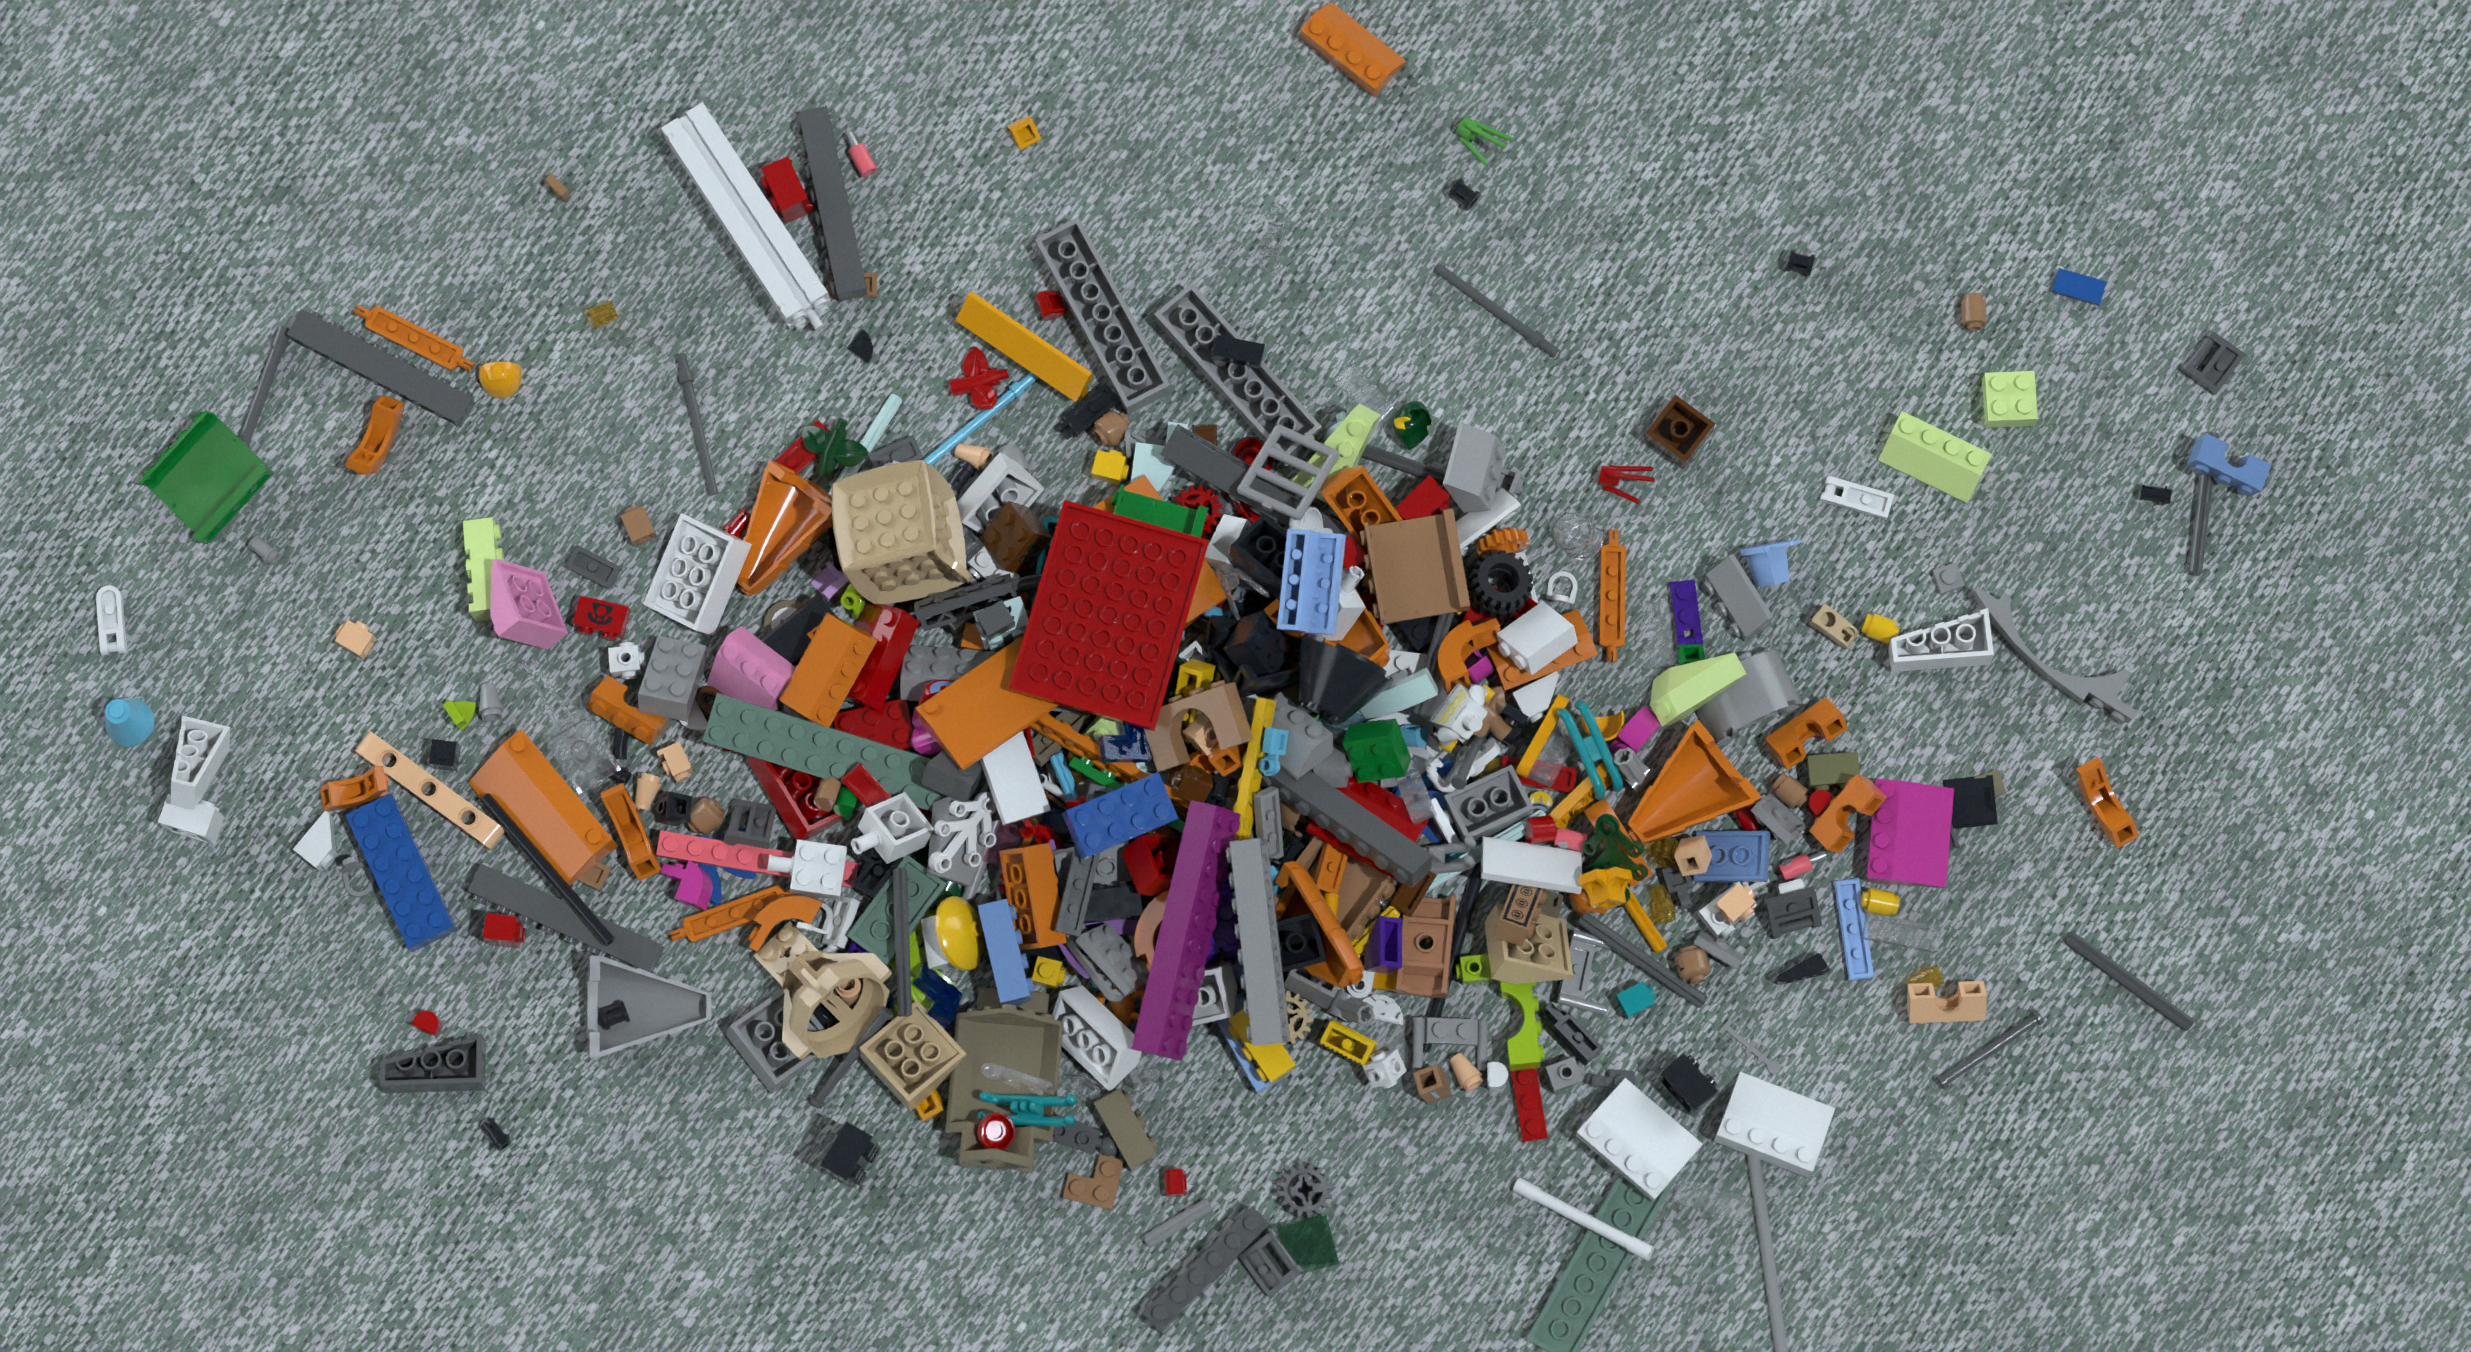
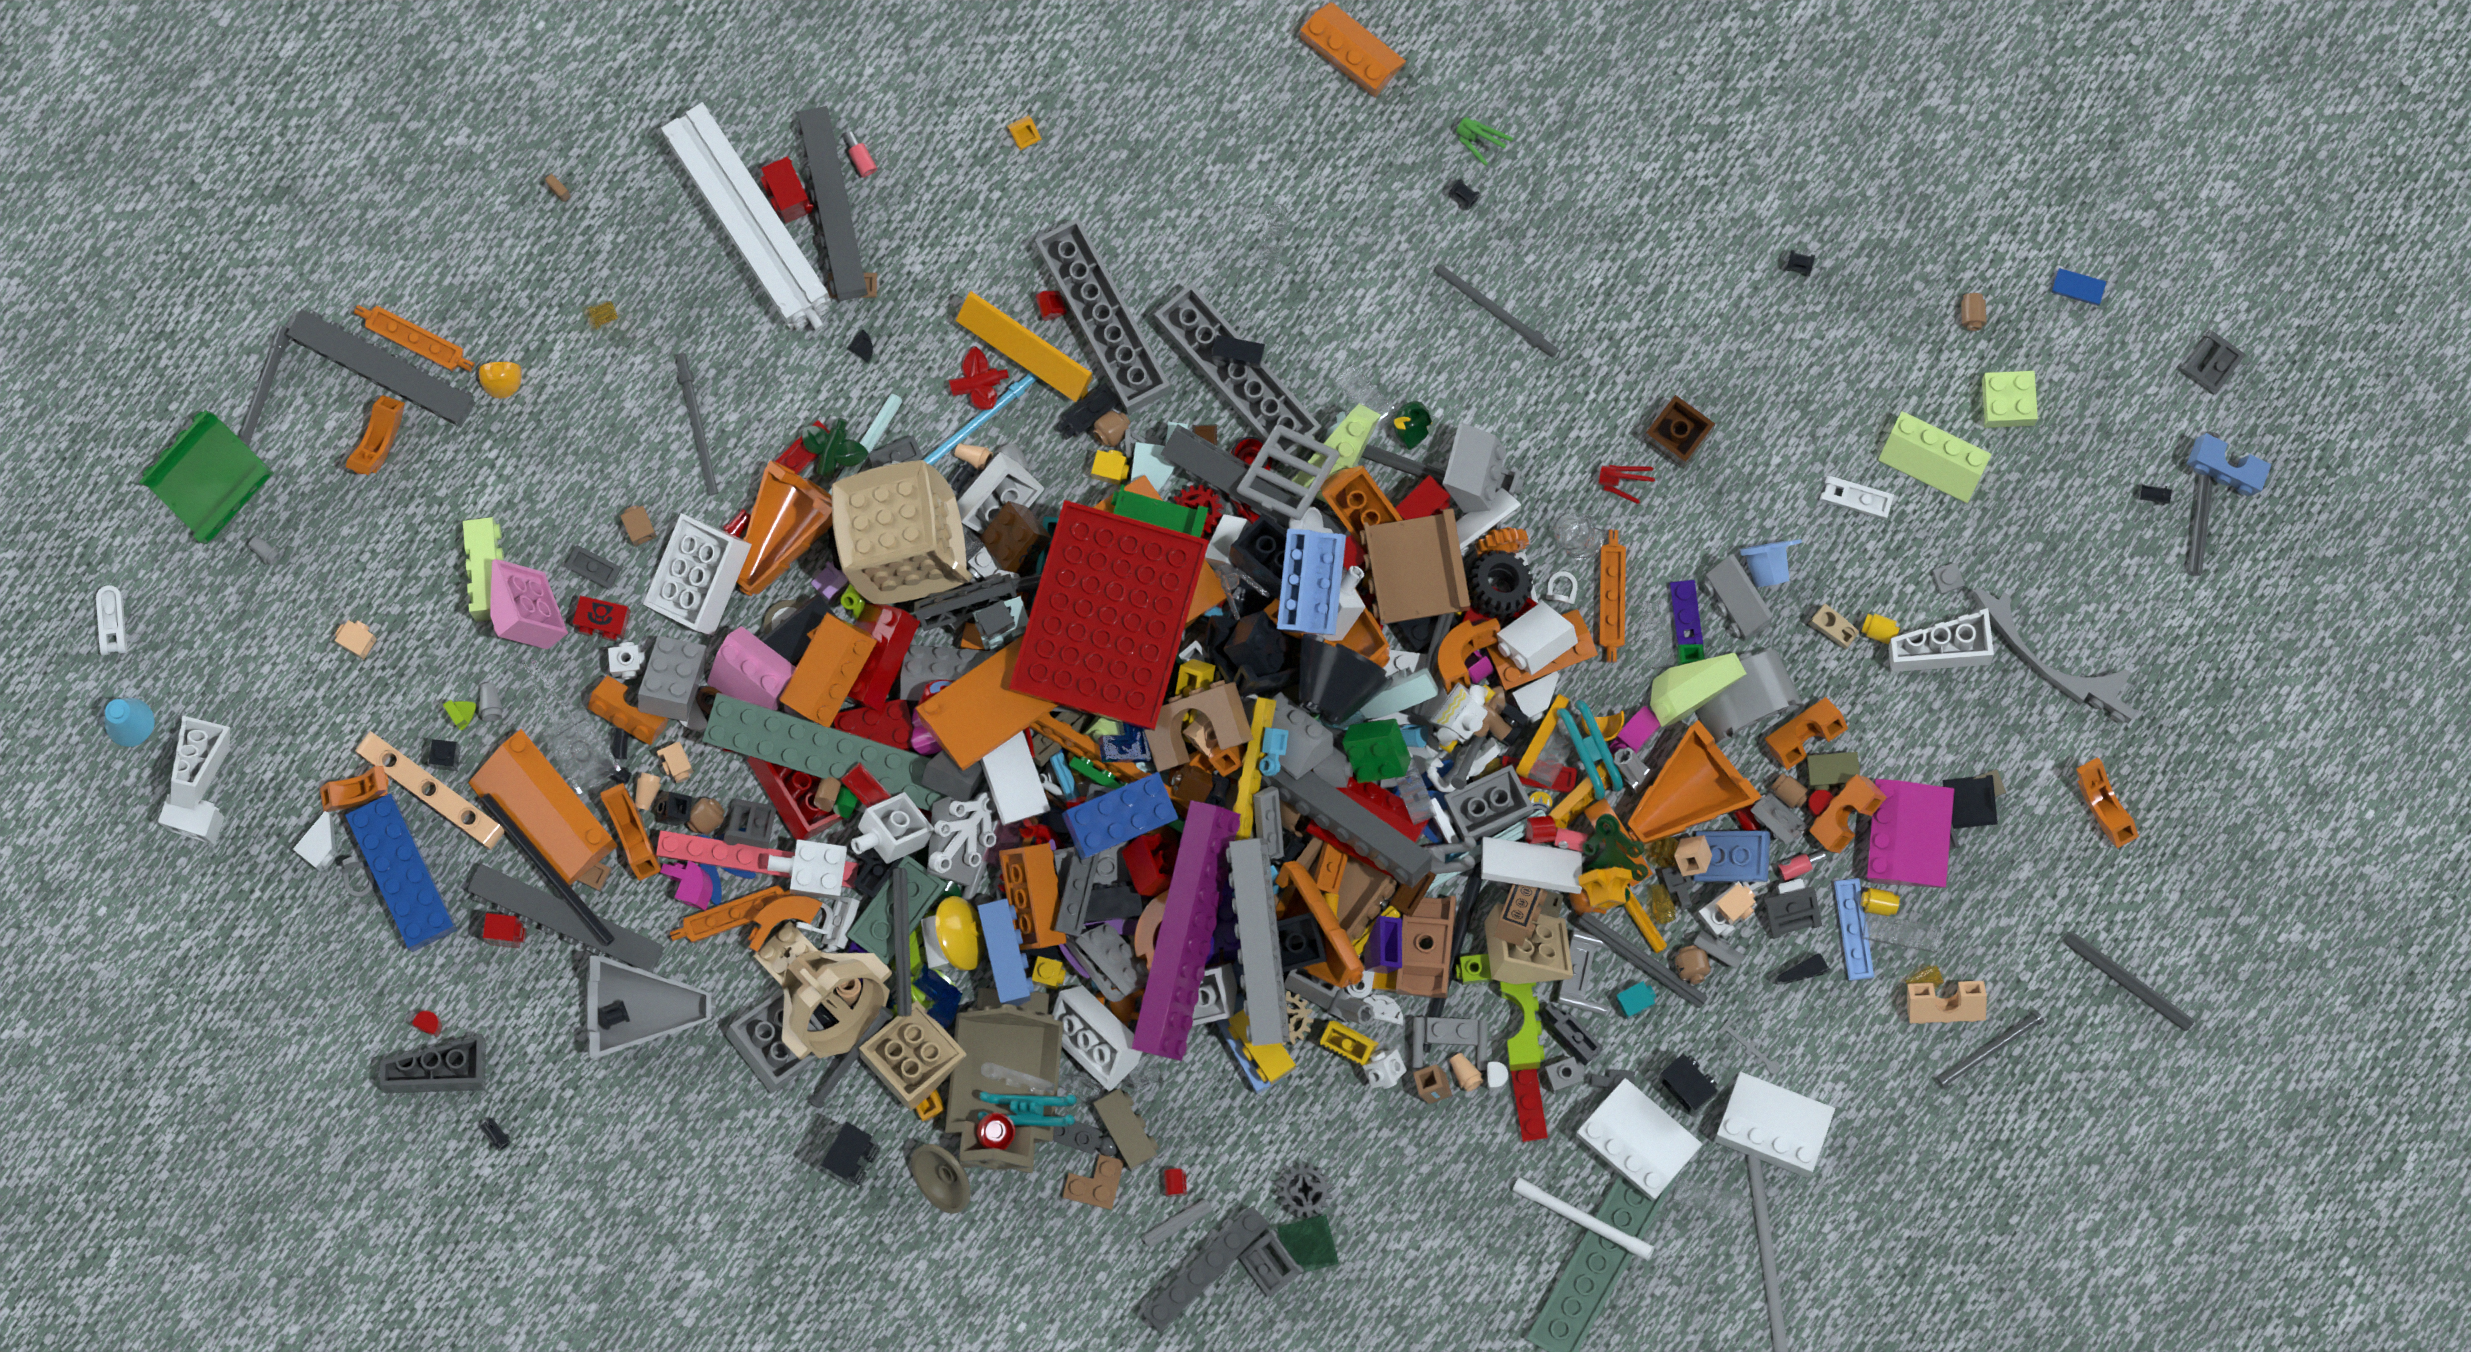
(941, 1178): none -> dark tan dish

